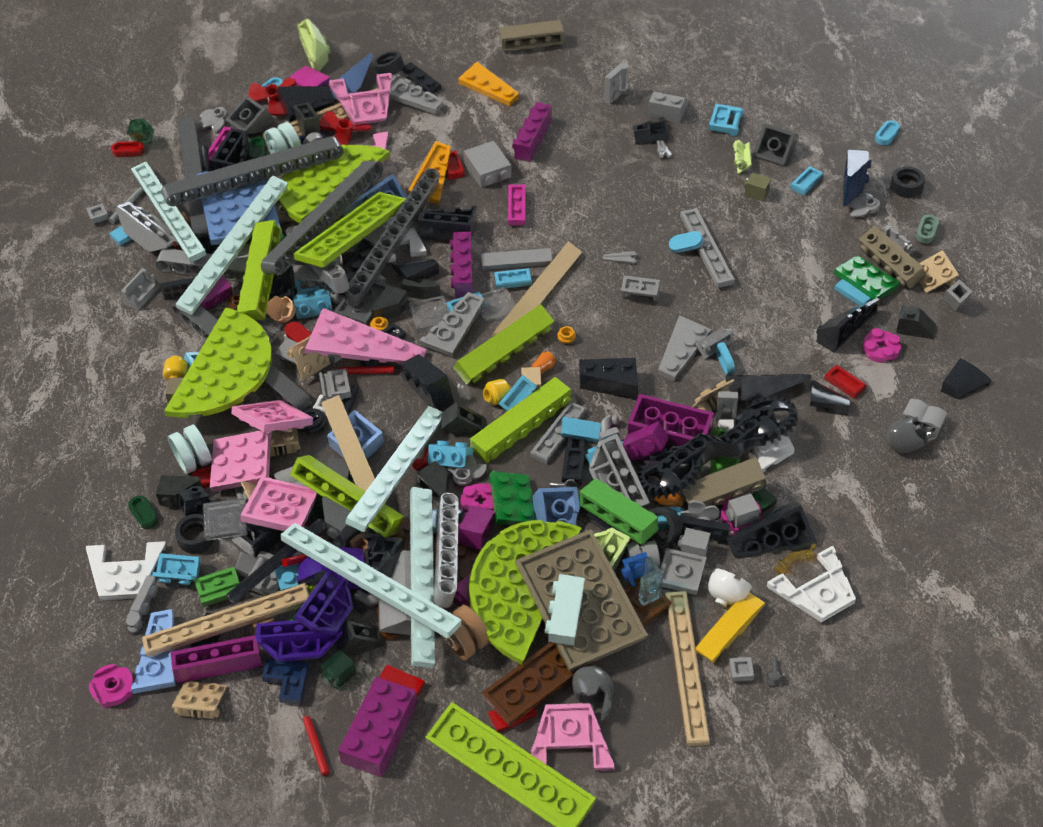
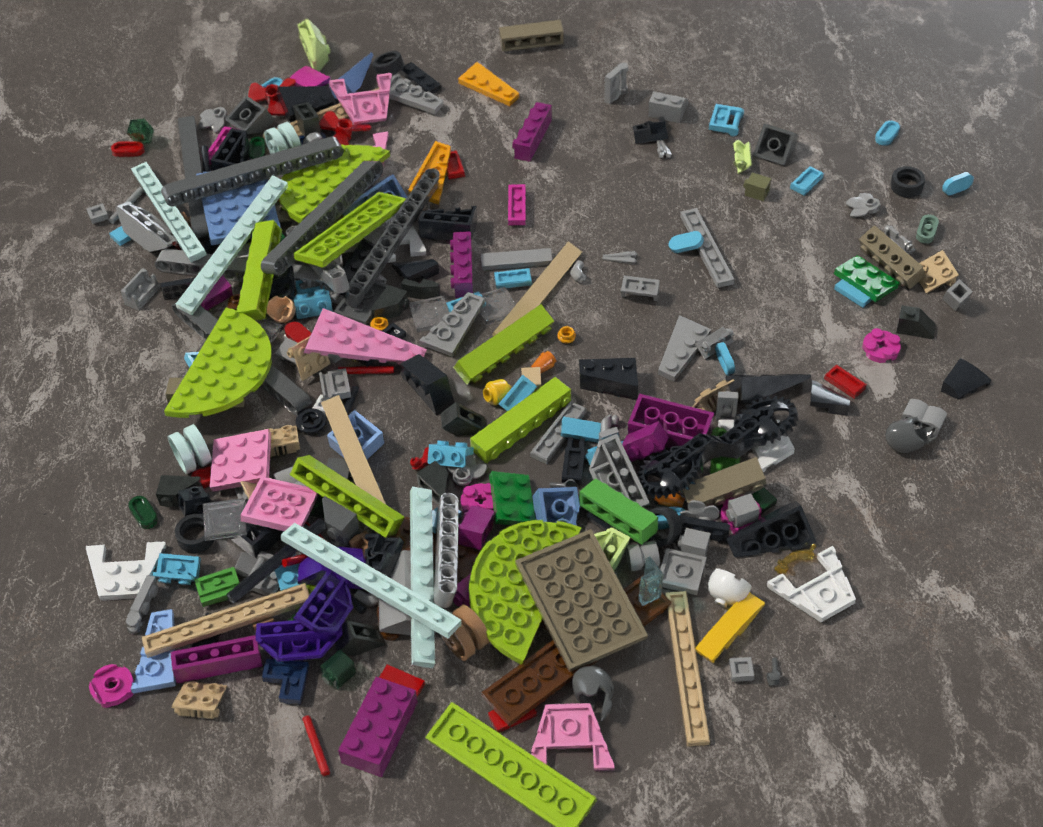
(175, 368): yellow head -> none
(272, 416): bright pink plate -> none
(394, 470): light aqua plate -> none
(487, 164): light grey brick -> none
(565, 609): light aqua brick -> none
(577, 273): none -> light grey arm
(634, 567): blue bracket -> none
(843, 326): black wedge -> none
(855, 174): dark blue slope -> none
(957, 183): none -> medium azure tile

